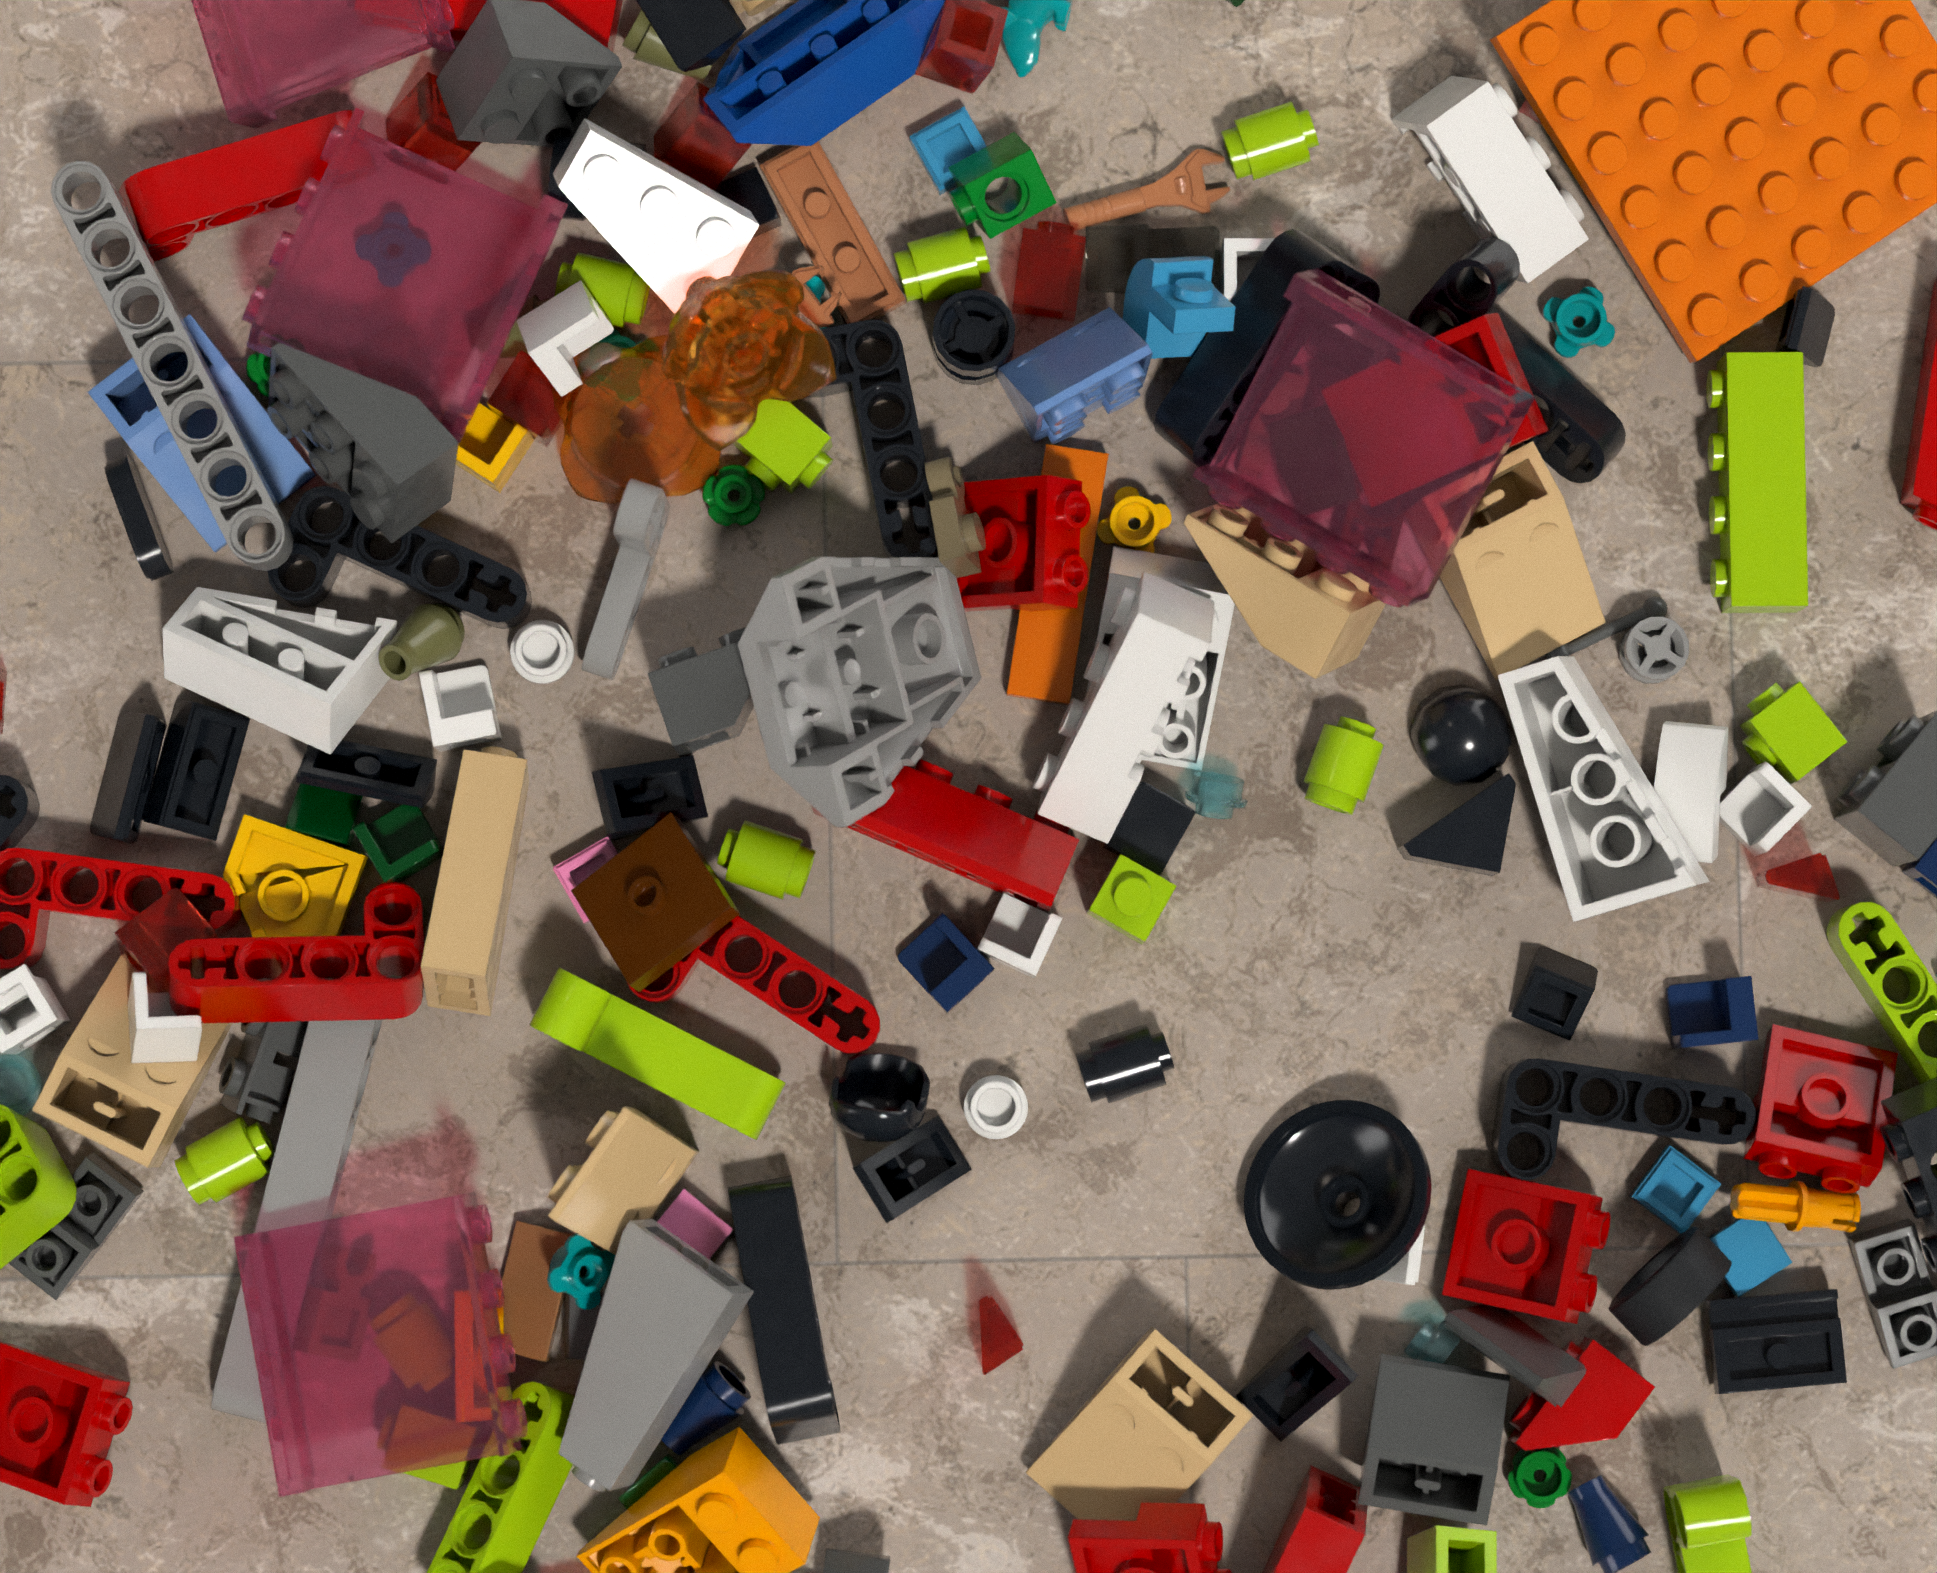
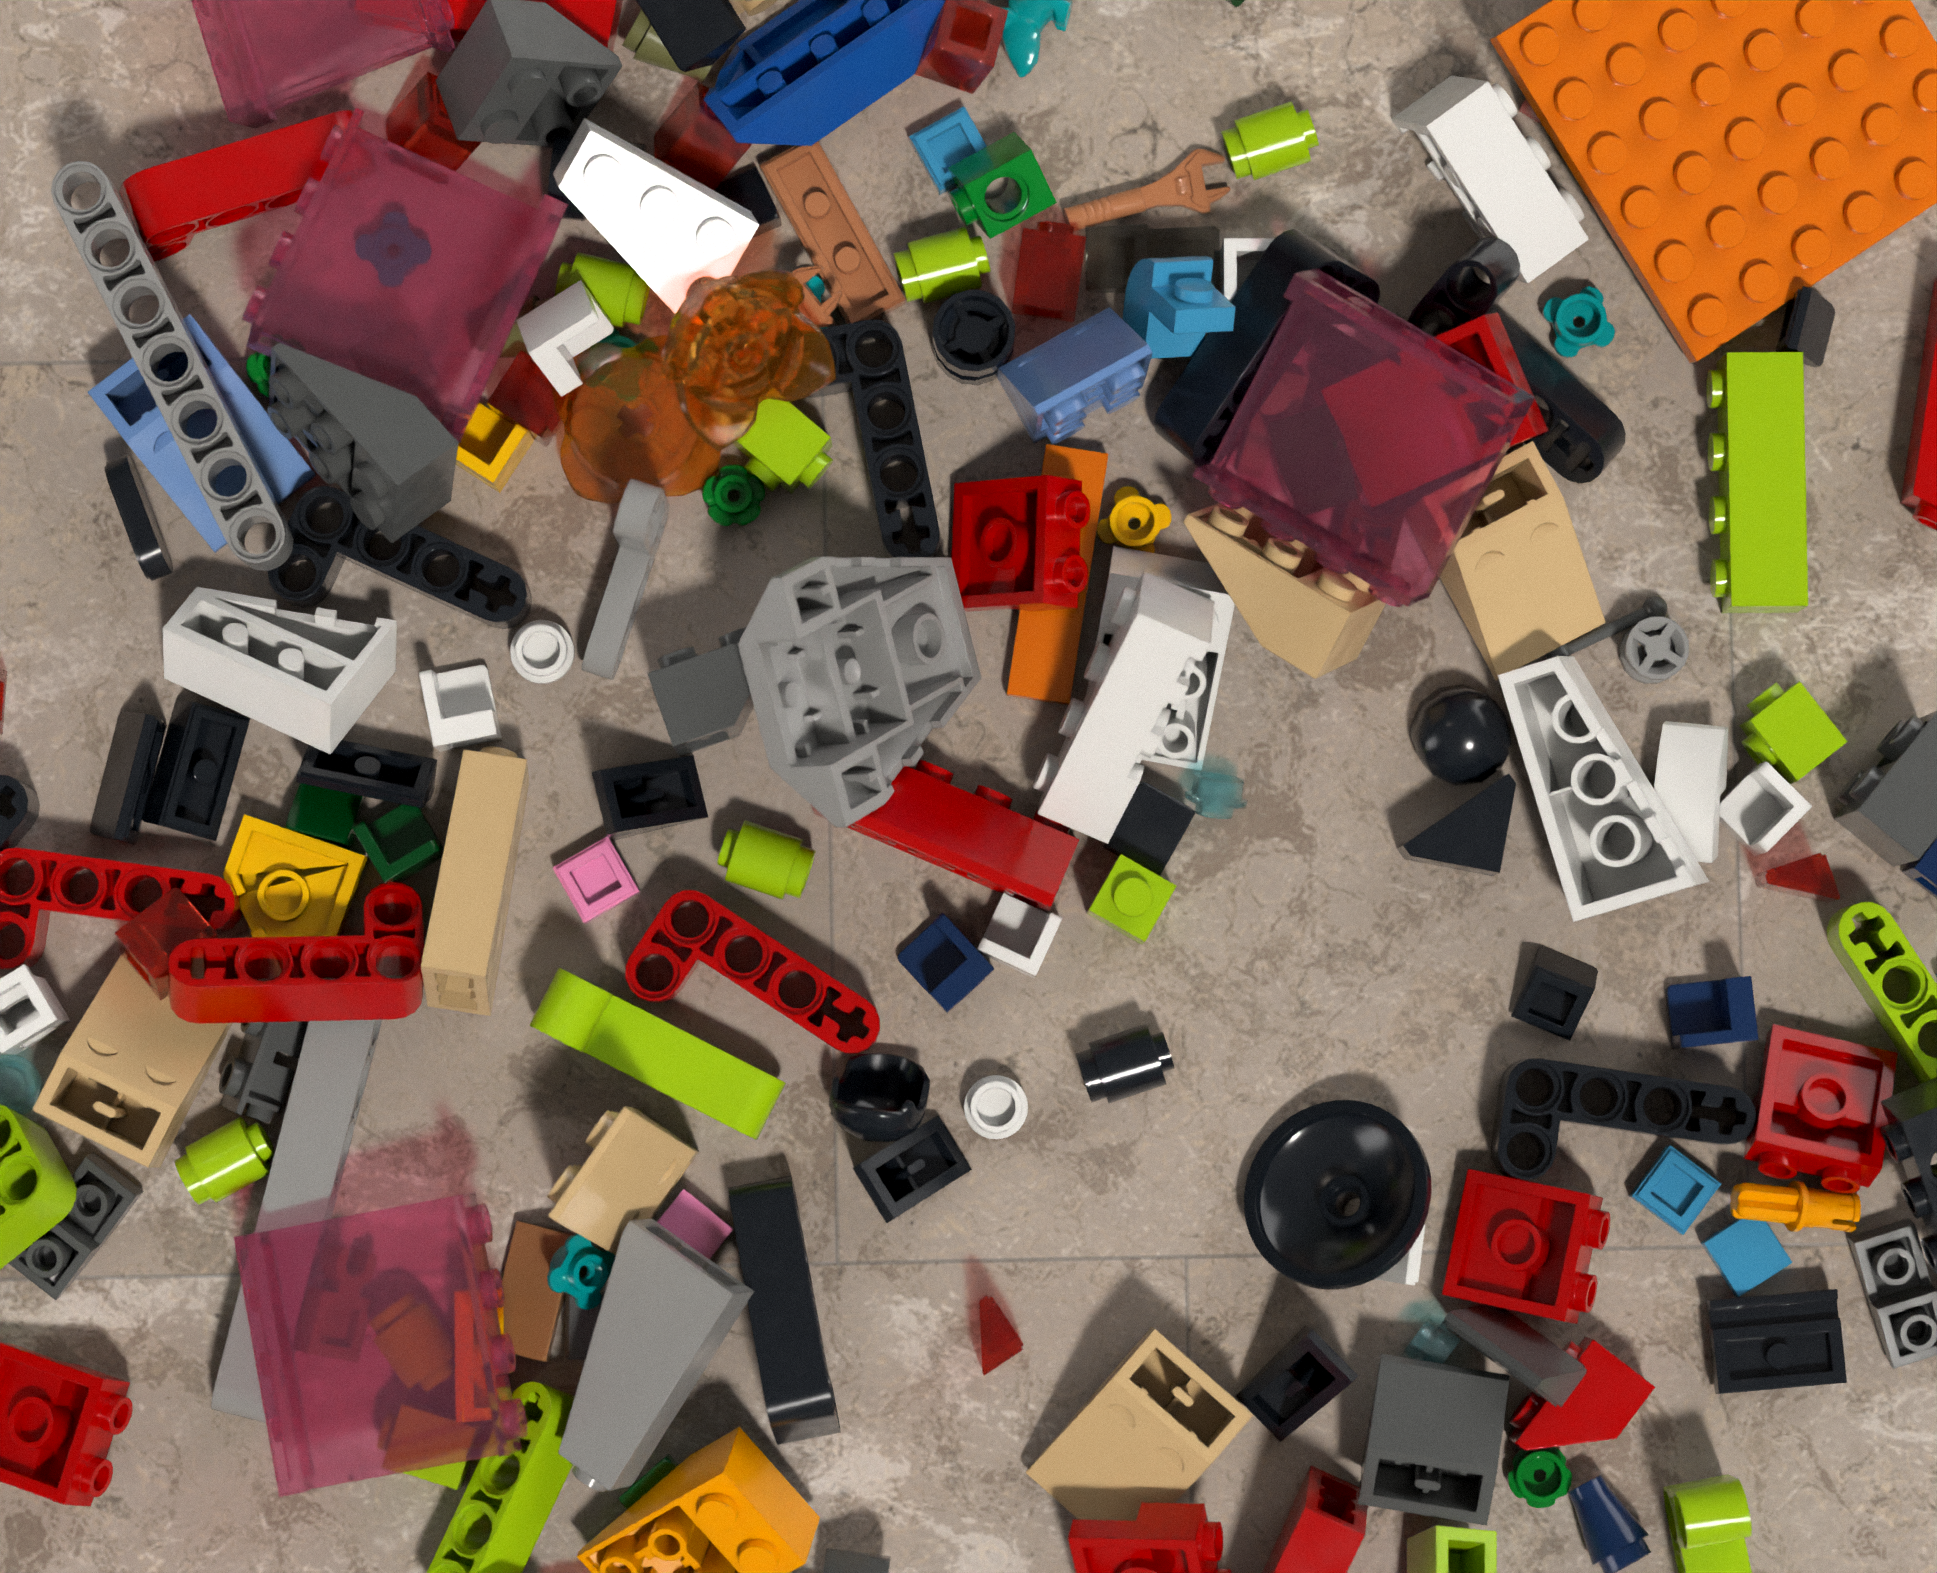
(156, 1030): white panel -> none
(425, 639): olive cone -> none
(655, 902): reddish brown plate -> none
(710, 1406): dark blue cone -> none
(956, 529): dark tan plate -> none
(1343, 765): lime brick -> none
(1670, 1286): black tyre -> none

